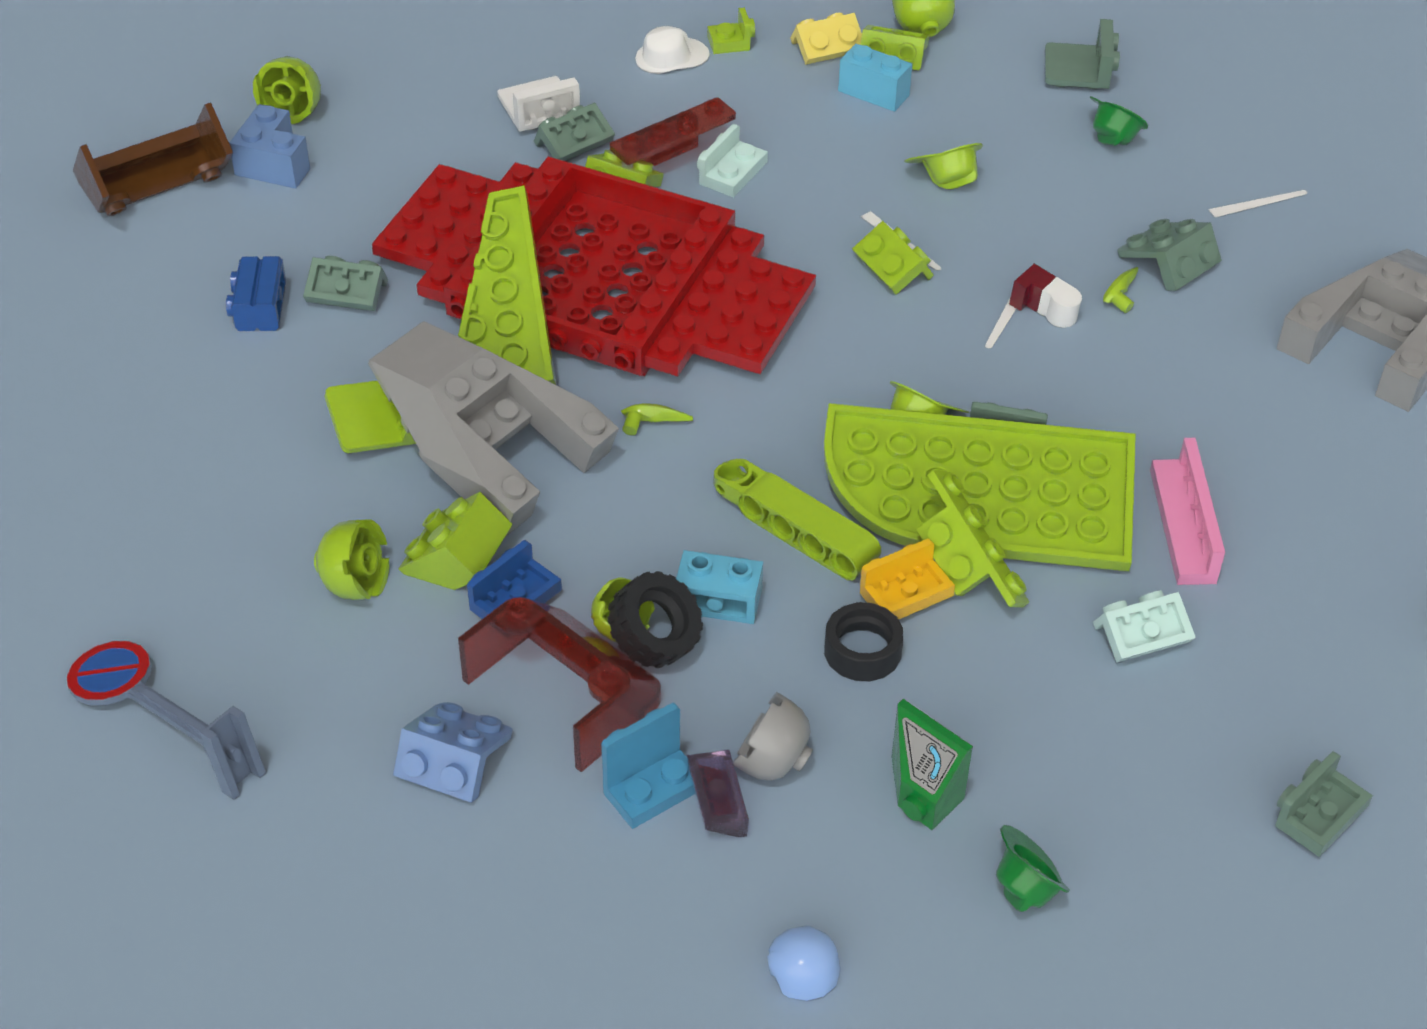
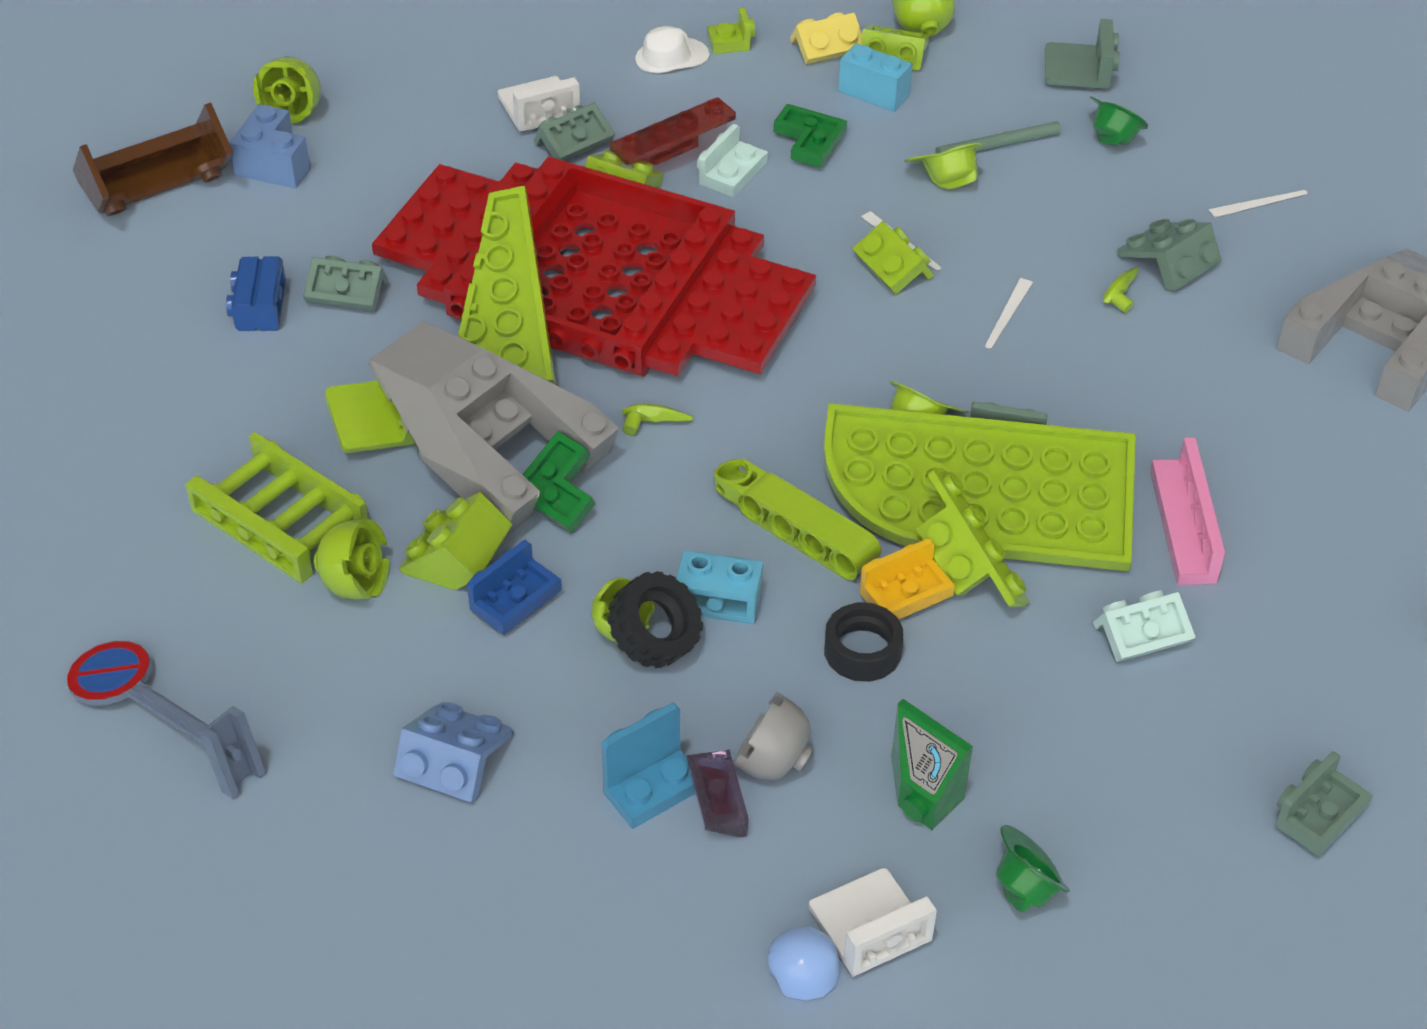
(268, 536): none -> lime fence
(551, 476): none -> green plate
(613, 679): clear red windscreen -> none
(815, 133): none -> green plate
(873, 920): none -> white bracket
(1009, 137): none -> sand green bar
(1046, 296): leg -> none

